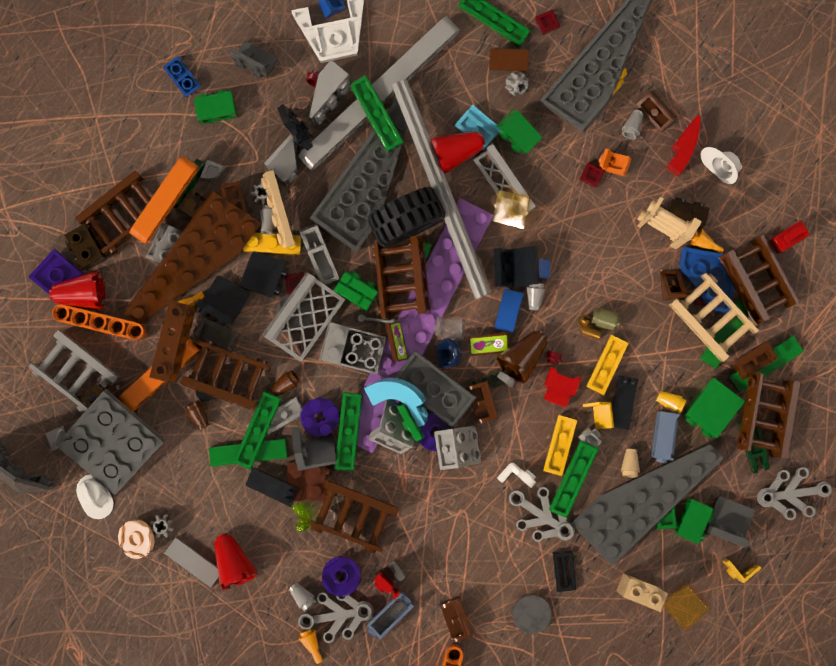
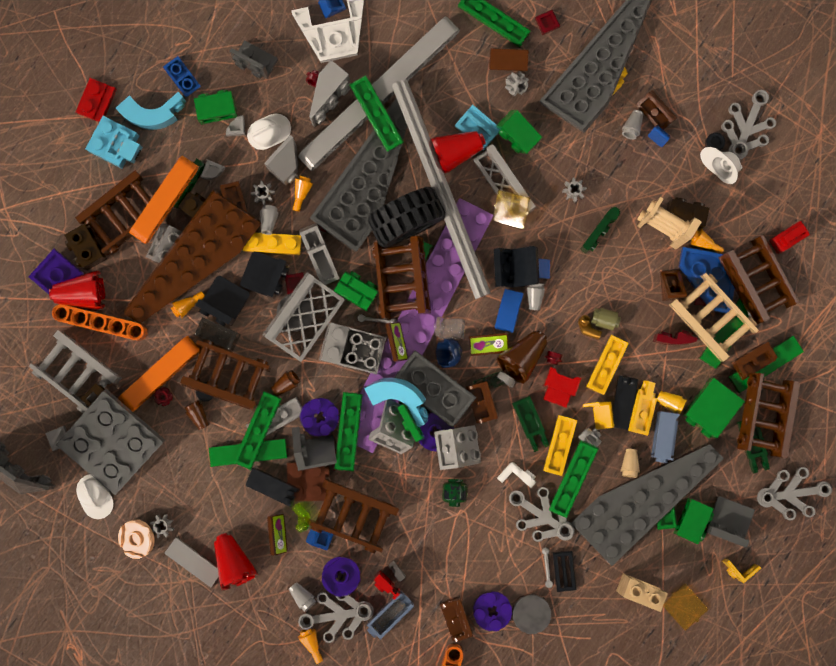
(95, 100): none -> red plate
(114, 143): none -> medium azure piece
(151, 118): none -> medium azure arch
(168, 396): none -> dark red plate
(172, 342): reddish brown fence -> none
(236, 127): none -> light grey tile
(269, 131): none -> white piece
(275, 202): tan plate -> none
(277, 534): none -> slope
(297, 128): black plate -> none
(302, 187): none -> light orange cone
(319, 540): none -> blue slope
(454, 492): none -> dark green head
(493, 622): none -> dark purple plate
(530, 421): none -> dark green hinge
(548, 583): none -> light grey hinge
(576, 194): none -> light grey gear
(591, 175): dark red tile -> none
(601, 229): none -> dark green hinge
(614, 162): orange bracket -> none
(643, 409): none -> yellow hinge
(659, 136): none -> blue slope
(680, 338): none -> dark red slope
(684, 147): red slope -> none
(715, 140): none -> black tile
(747, 128): none -> light grey plant

